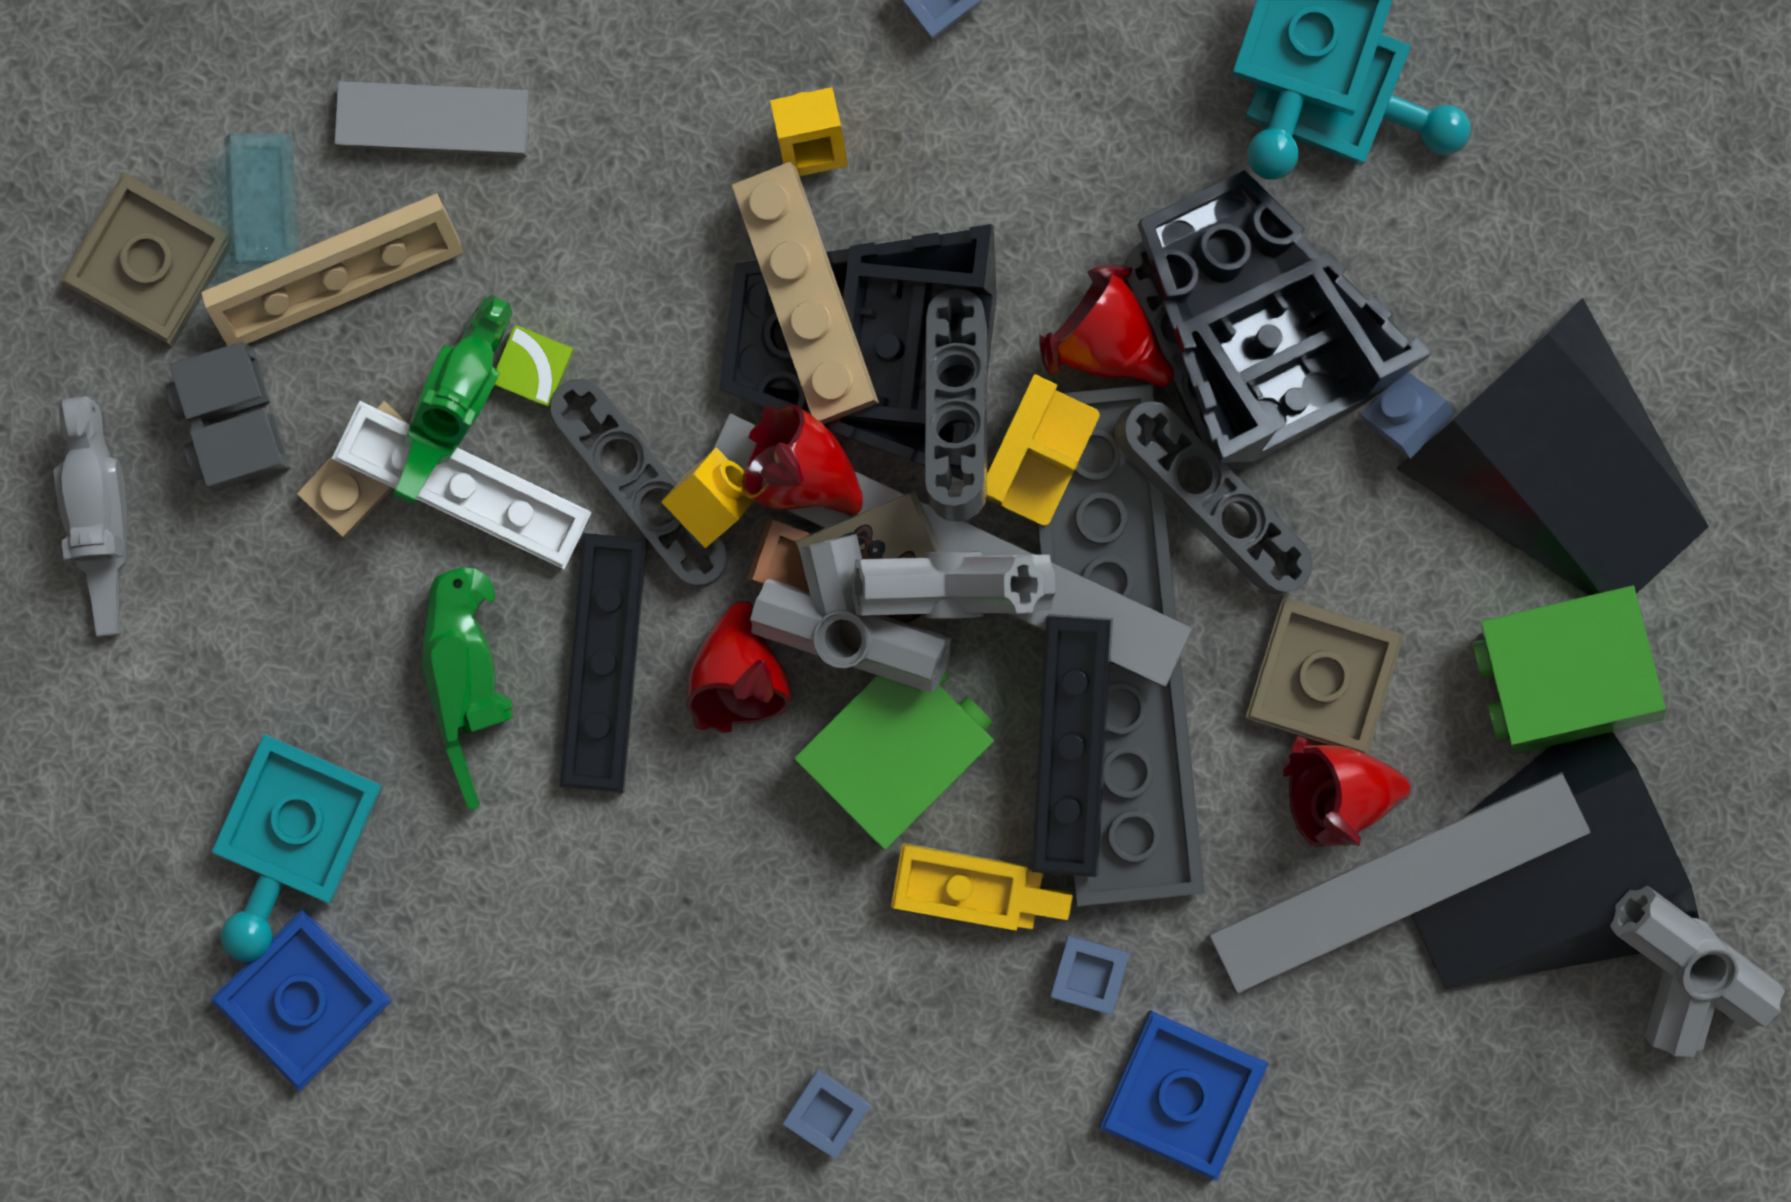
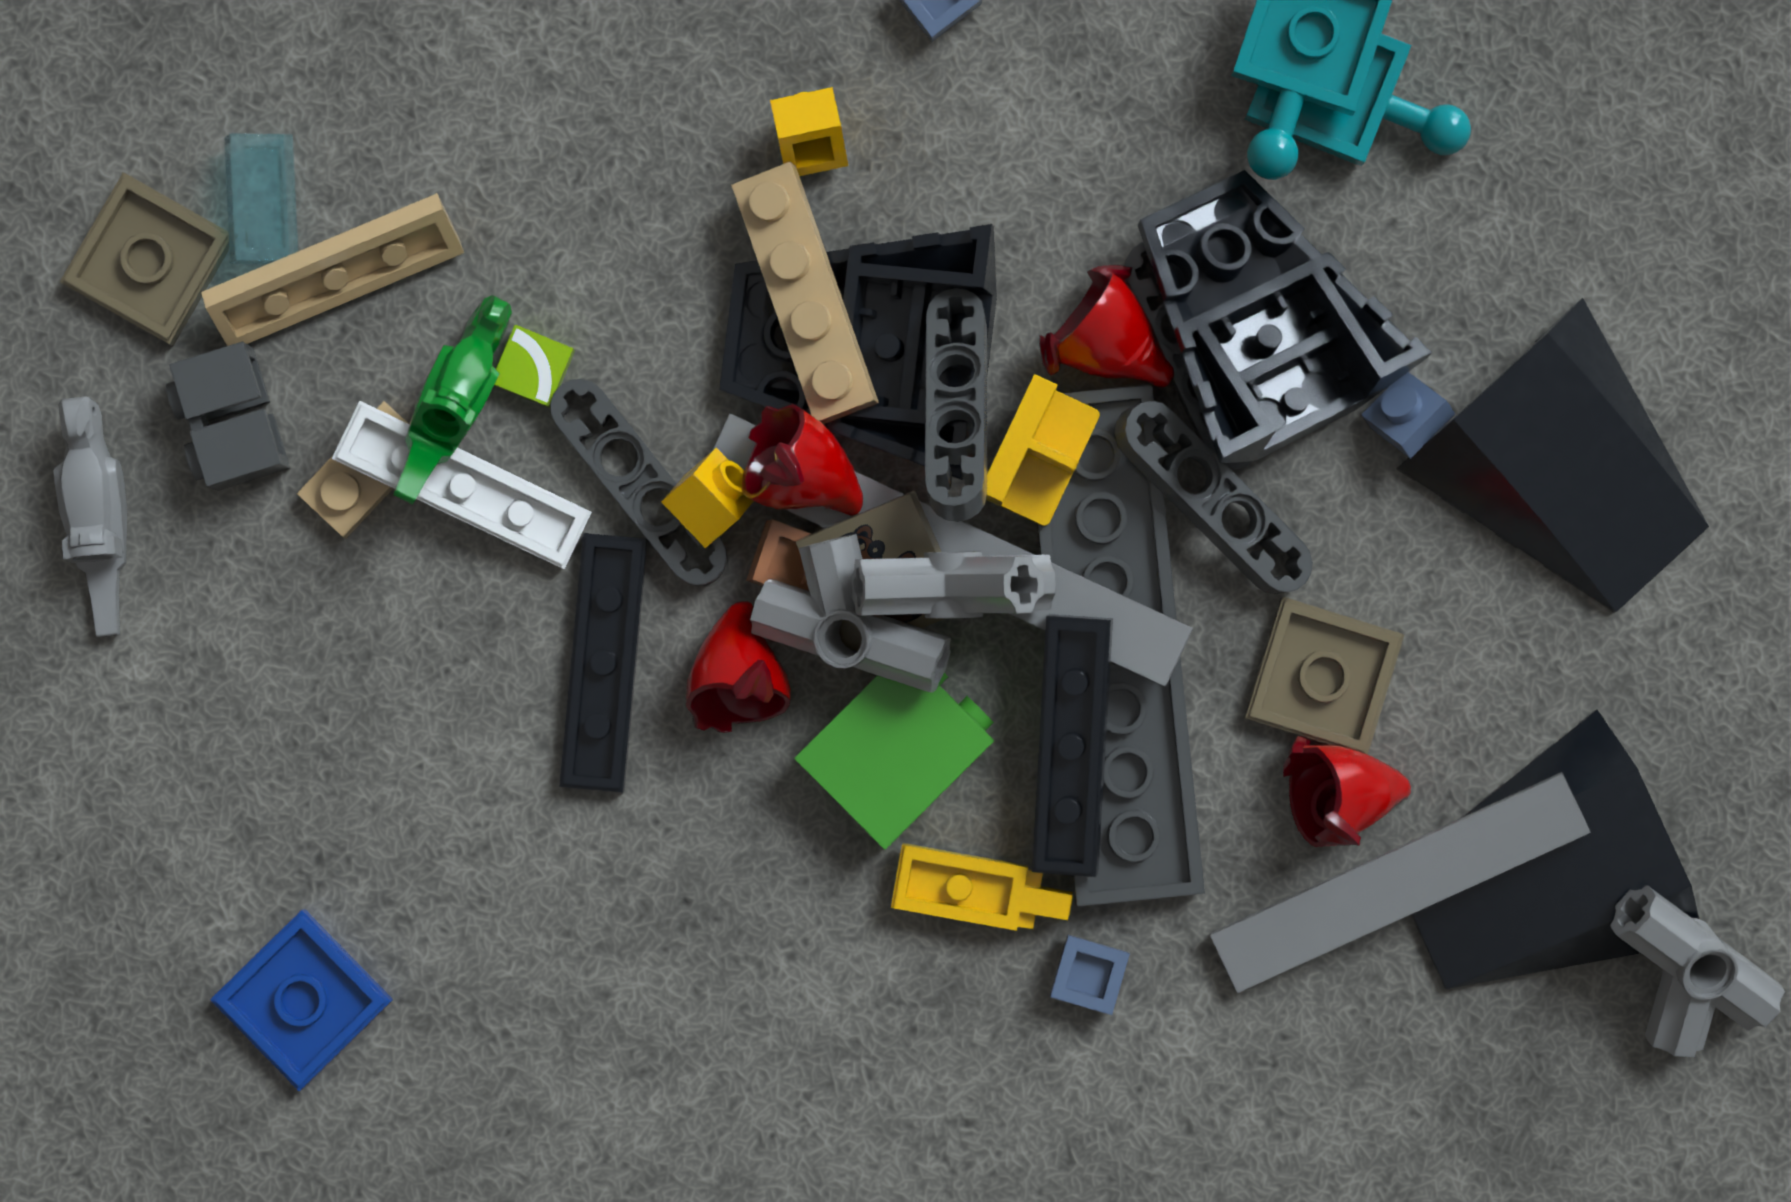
(295, 827): teal plate -> none
(432, 118): light grey tile -> none
(461, 666): green animal -> none
(826, 1113): sand blue plate -> none
(1183, 1095): blue tile -> none
(1570, 671): bright green brick -> none

